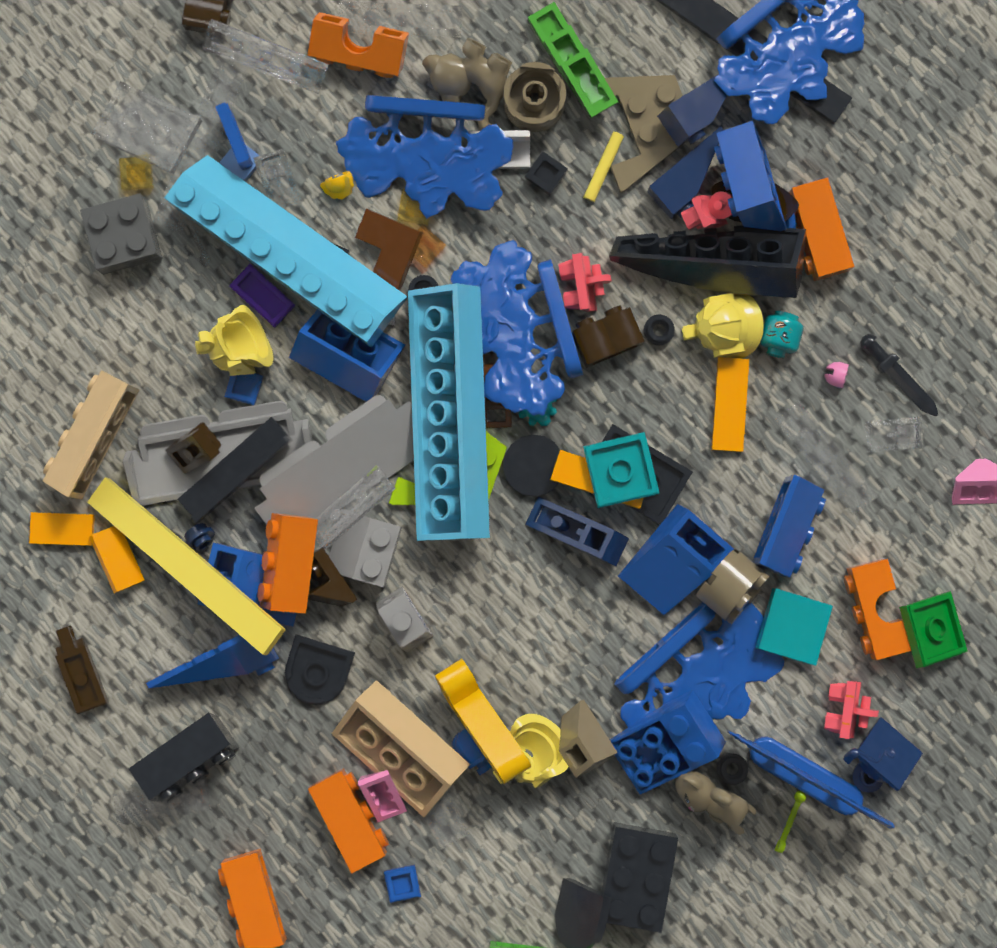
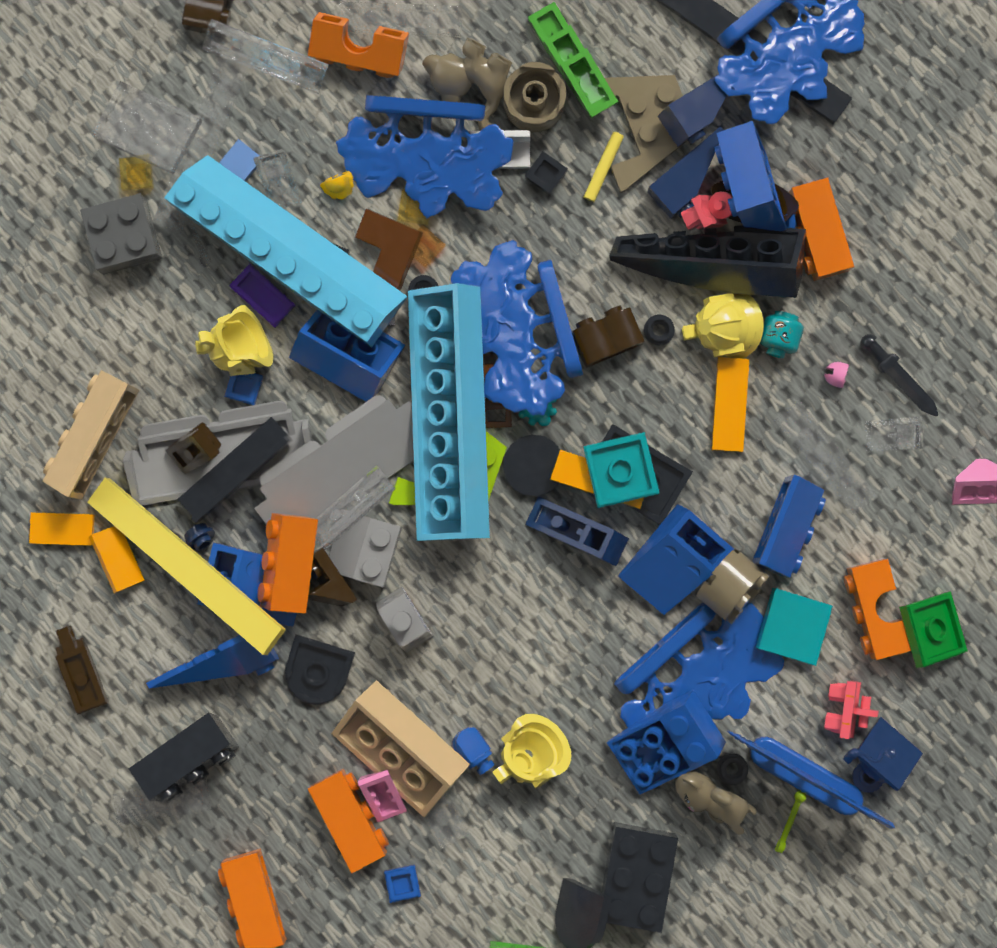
(234, 135): blue tile -> none
(482, 721): yellow beam -> none
(580, 270): coral hips -> none
(583, 740): dark tan slope -> none

